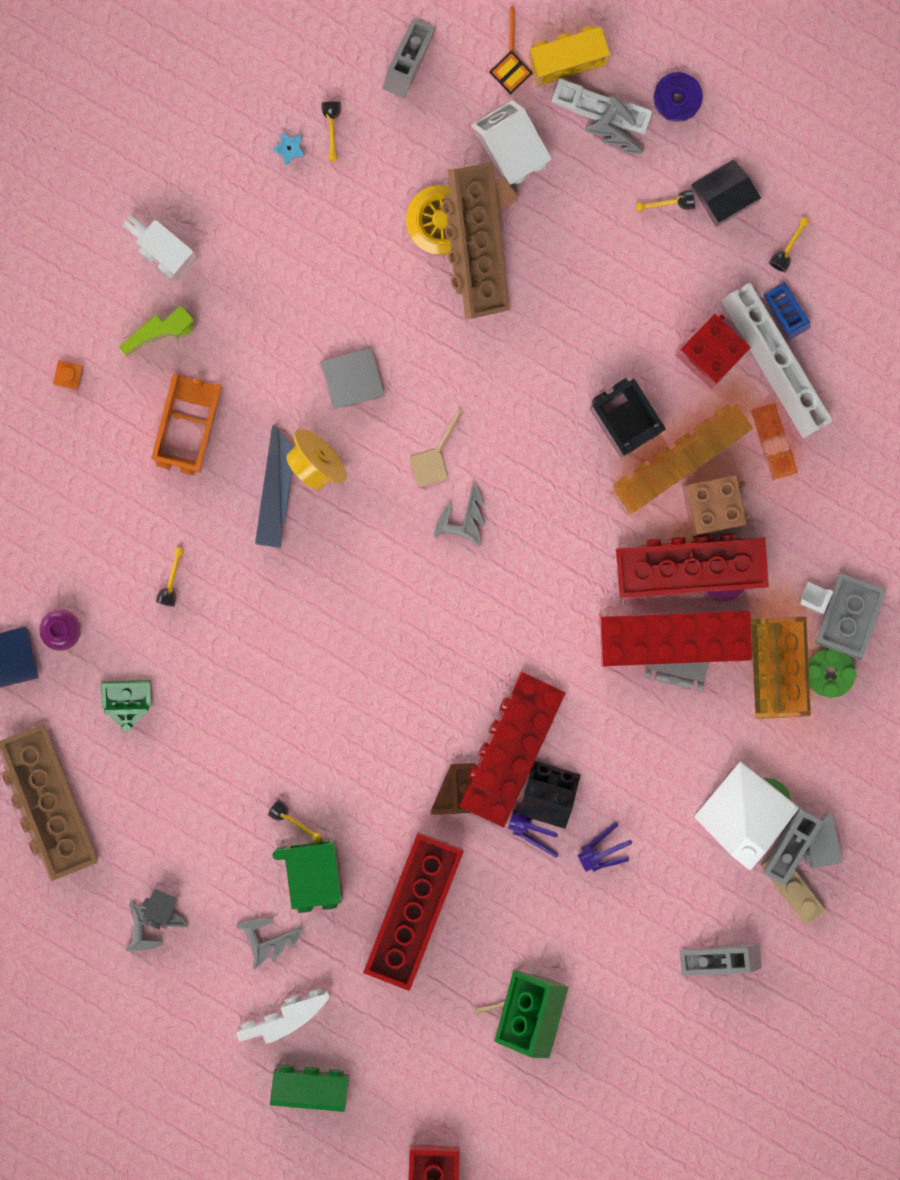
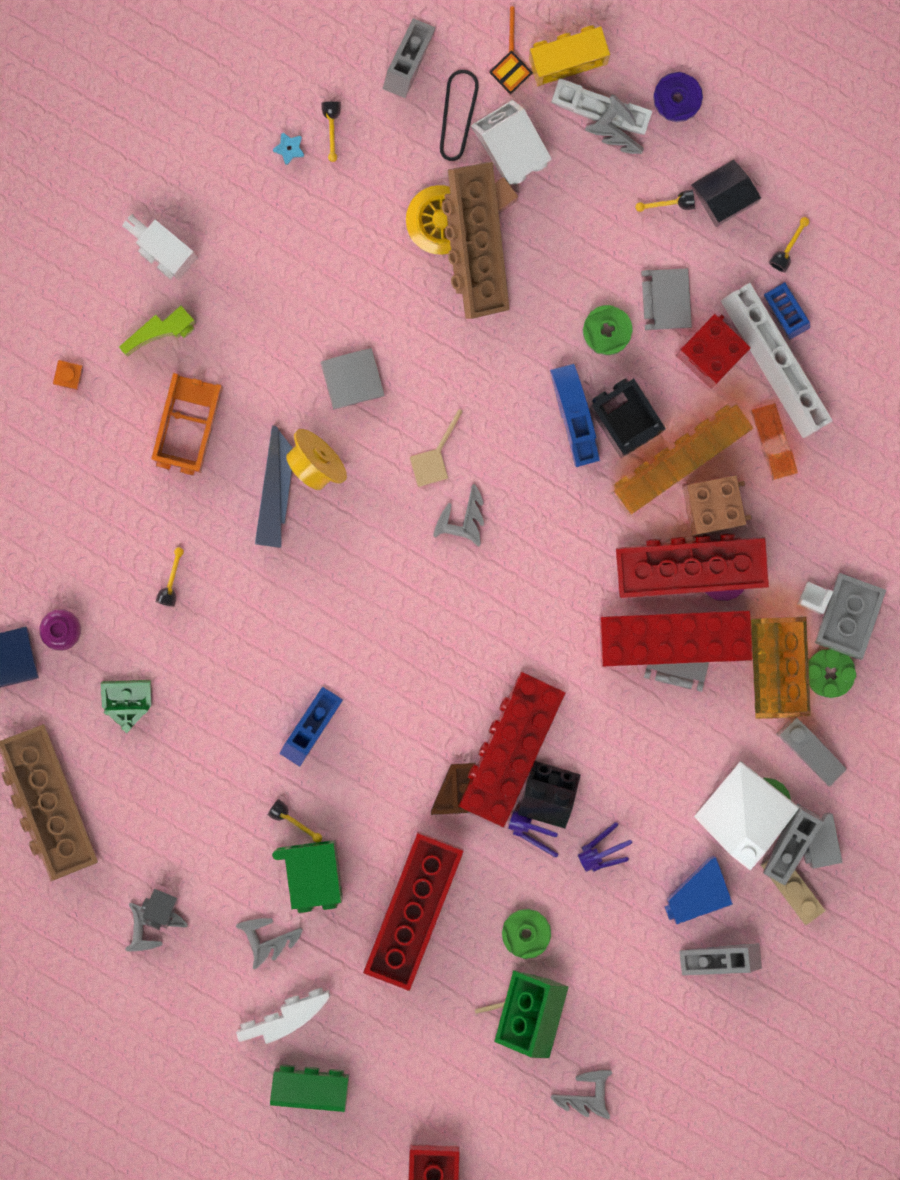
(311, 726): none -> blue slope
(469, 116): none -> black piece
(535, 943): none -> bright green plate
(575, 414): none -> blue slope
(594, 1103): none -> light grey piece
(613, 317): none -> bright green plate
(667, 299): none -> light grey piece
(699, 893): none -> blue slope
(811, 751): none -> light grey slope

